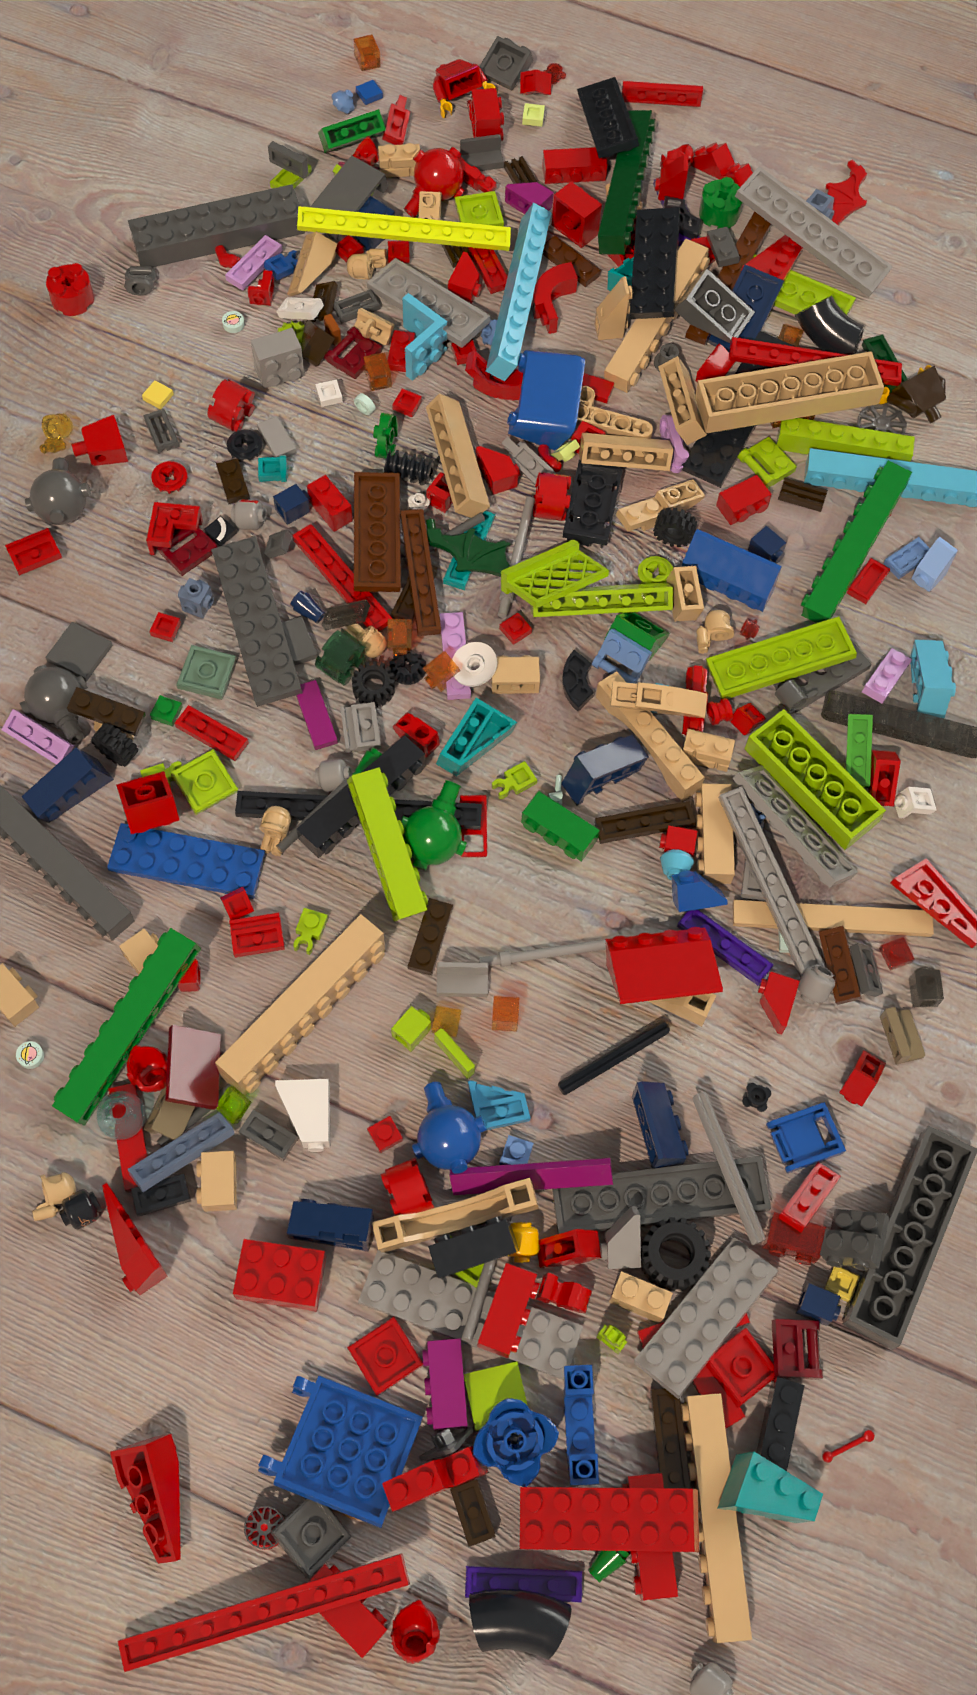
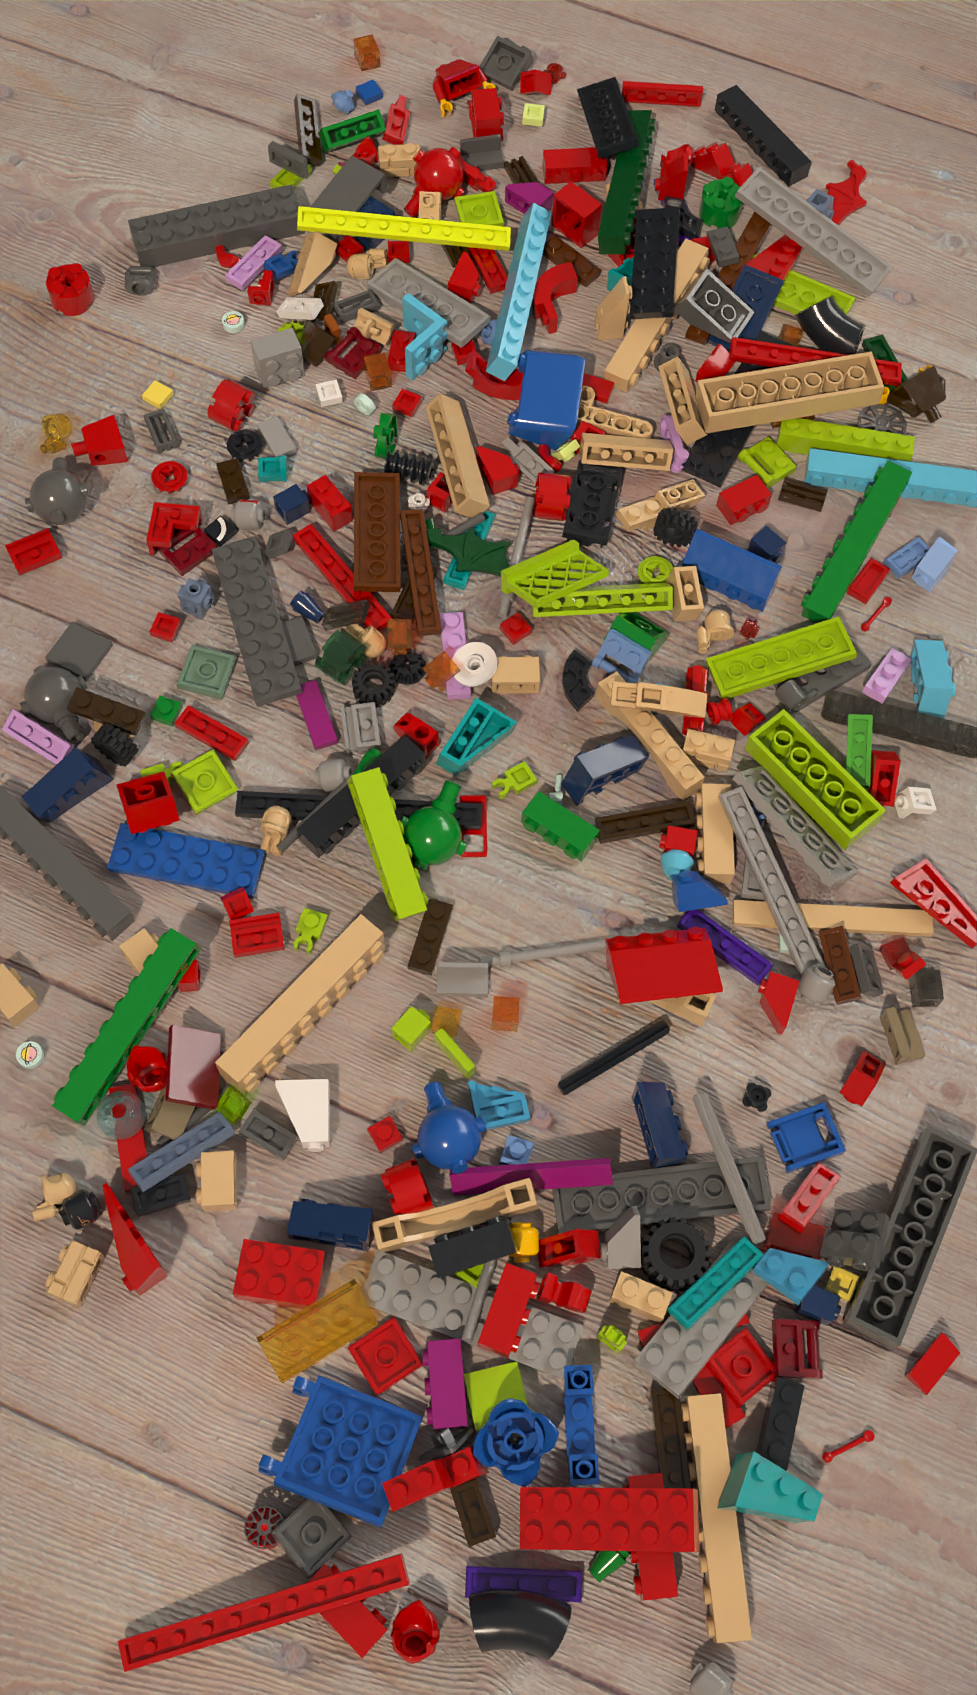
(75, 1273): none -> tan brick
(152, 1479): red wedge -> none
(307, 129): none -> dark brown plate
(317, 1331): none -> clear yellow tile
(715, 1283): none -> teal tile
(762, 135): none -> black brick
(790, 1273): none -> dark azure wing
(885, 603): none -> red hinge
(908, 964): none -> red plate
(932, 1363): none -> red slope

